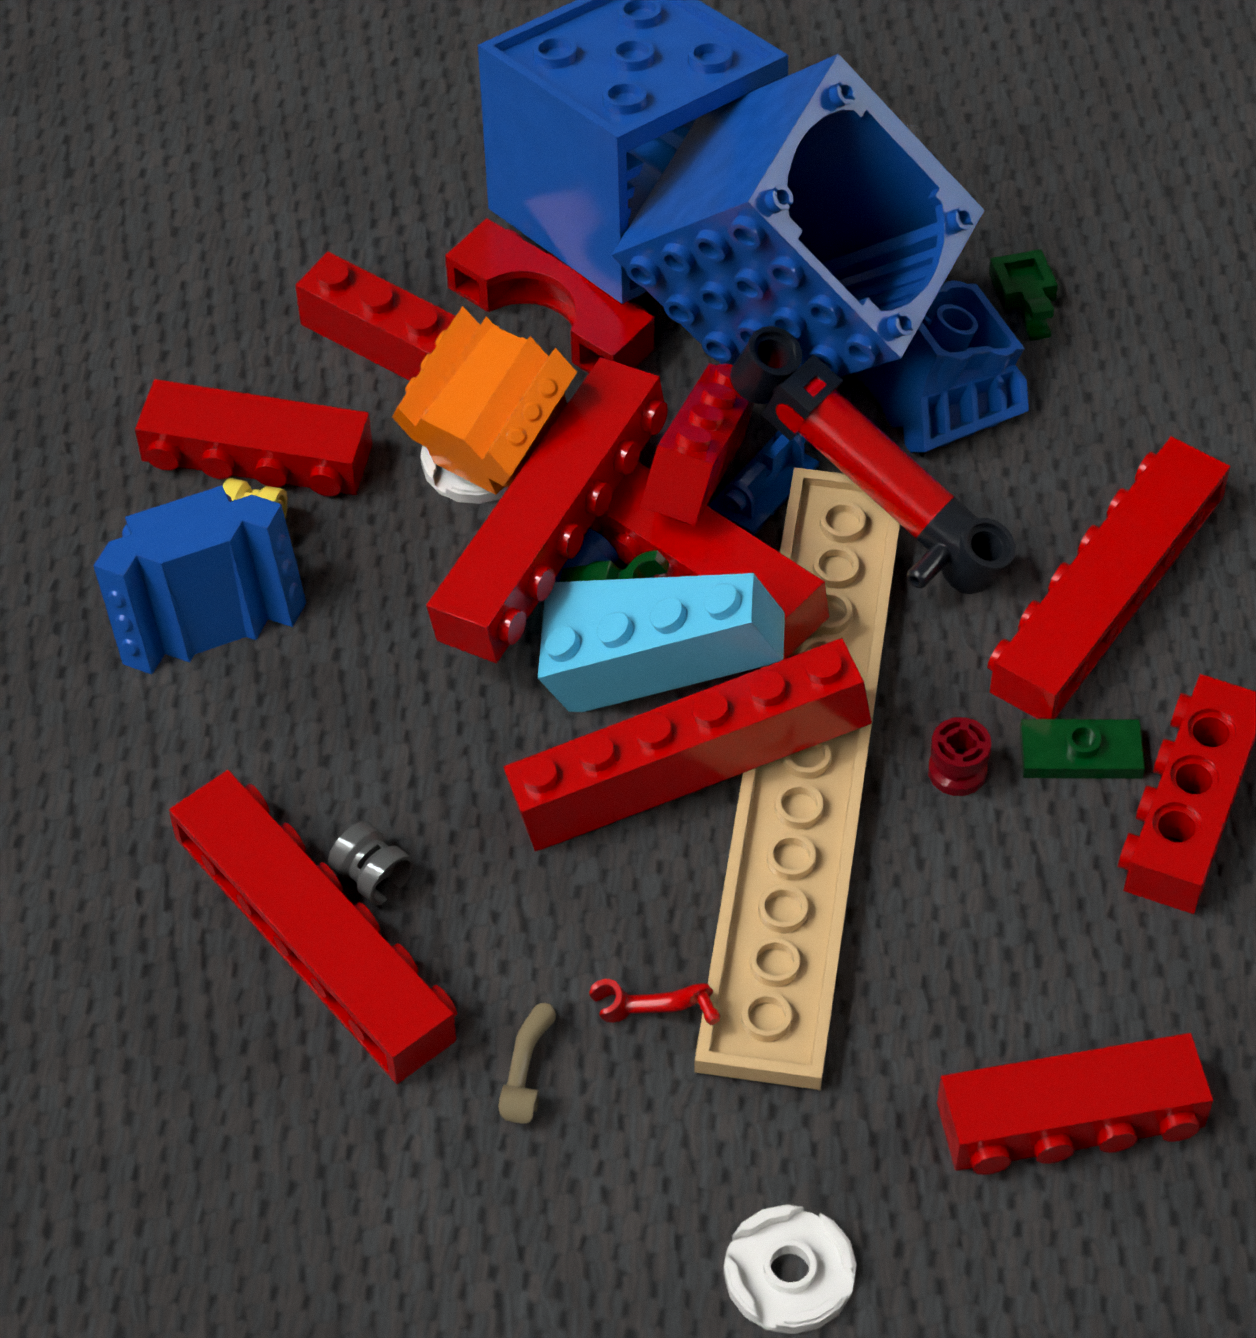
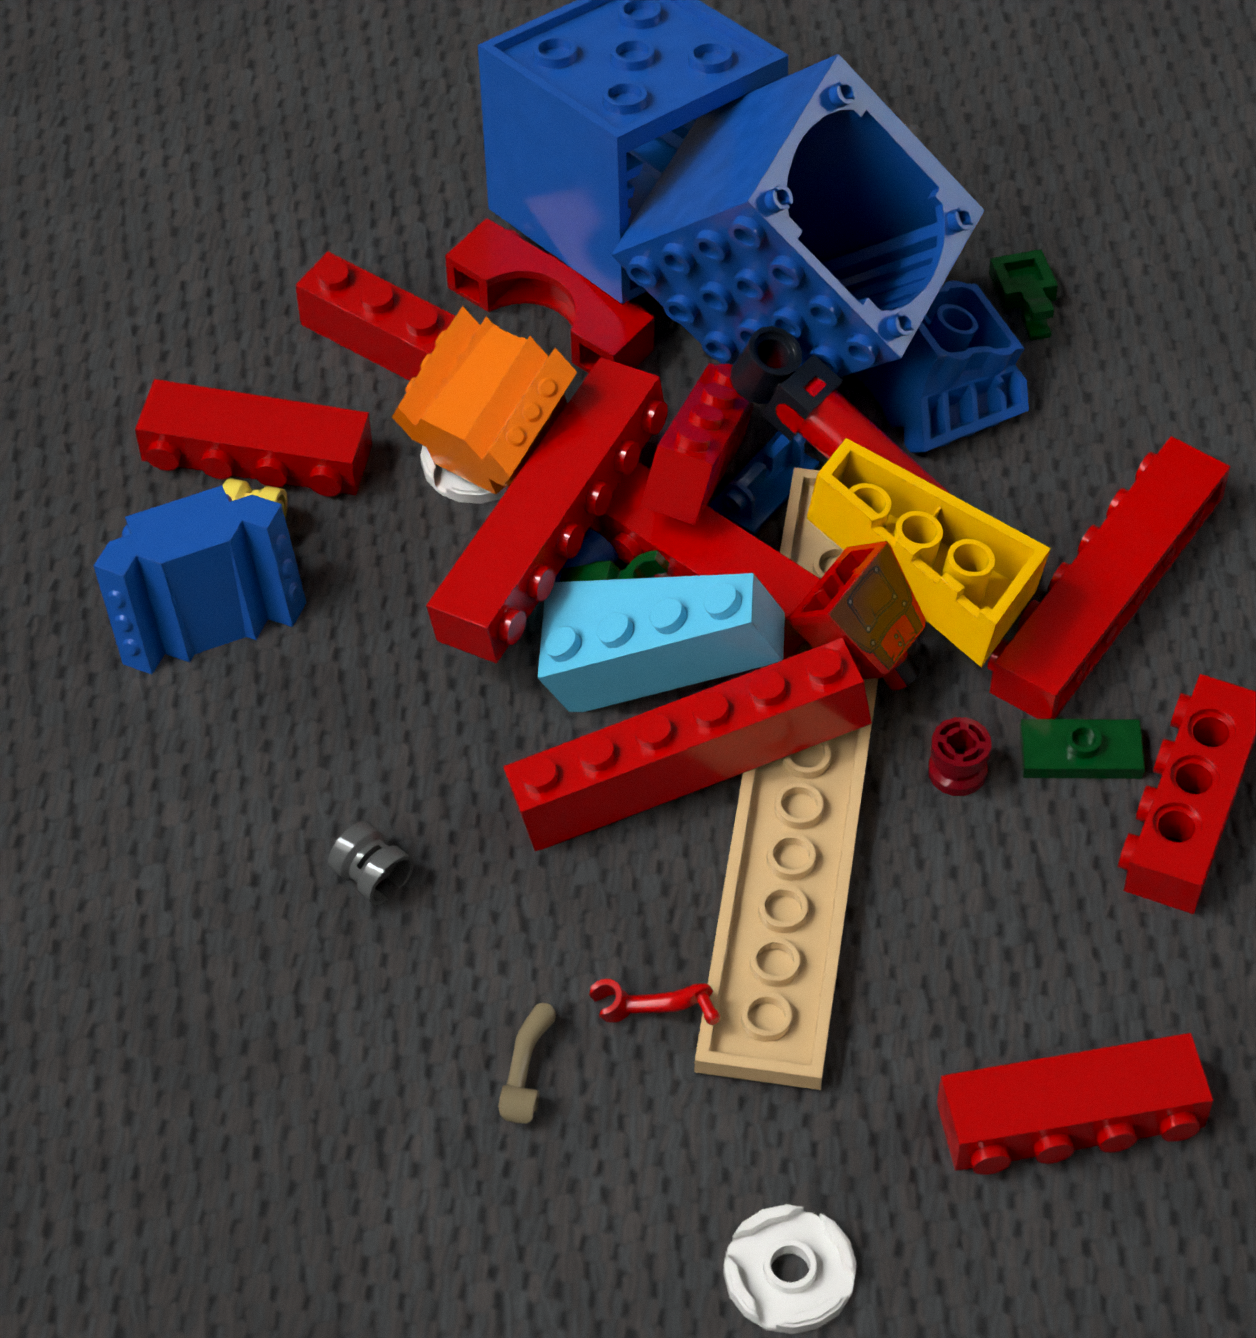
(315, 926): red brick -> none
(869, 607): none -> torso
(959, 561): none -> yellow wedge

